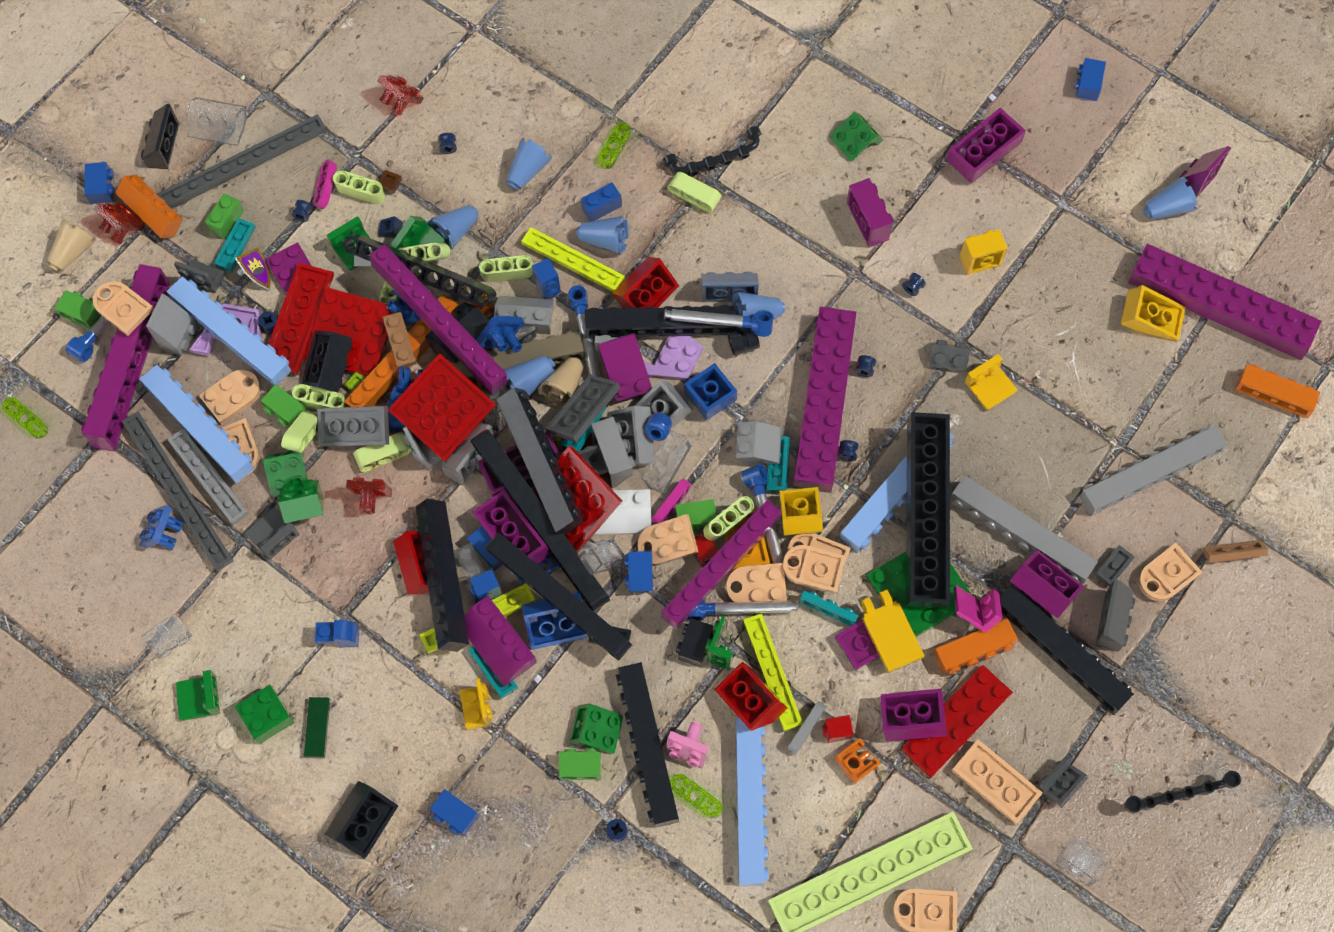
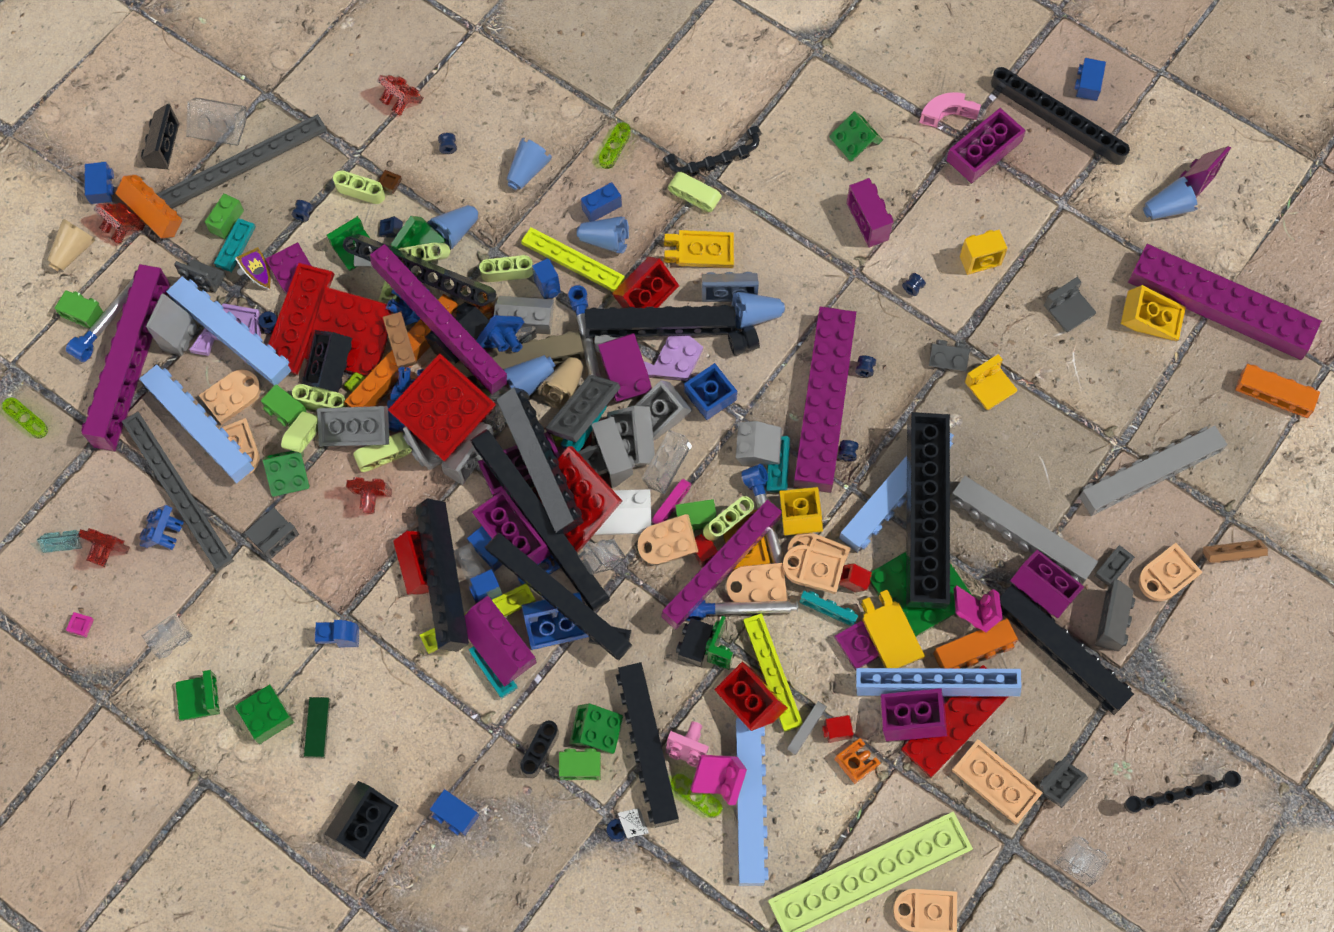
(54, 542): none -> clear light blue hinge
(79, 624): none -> dark pink plate
(102, 546): none -> clear red plate
(122, 307): light nougat plate -> none
(208, 476): light grey plate -> none
(301, 501): green brick -> none
(324, 184): dark pink beam -> none
(475, 708): yellow bracket -> none
(539, 739): none -> black beam
(633, 823): none -> white sticker
(640, 571): blue brick -> none
(658, 426): blue head -> none
(700, 249): none -> yellow tile
(719, 776): none -> dark pink bracket
(760, 323): piece -> none
(855, 578): none -> red brick
(946, 105): none -> bright pink arch
(952, 681): none -> light blue brick
(1065, 120): none -> black beam
(1069, 305): none -> dark grey bracket

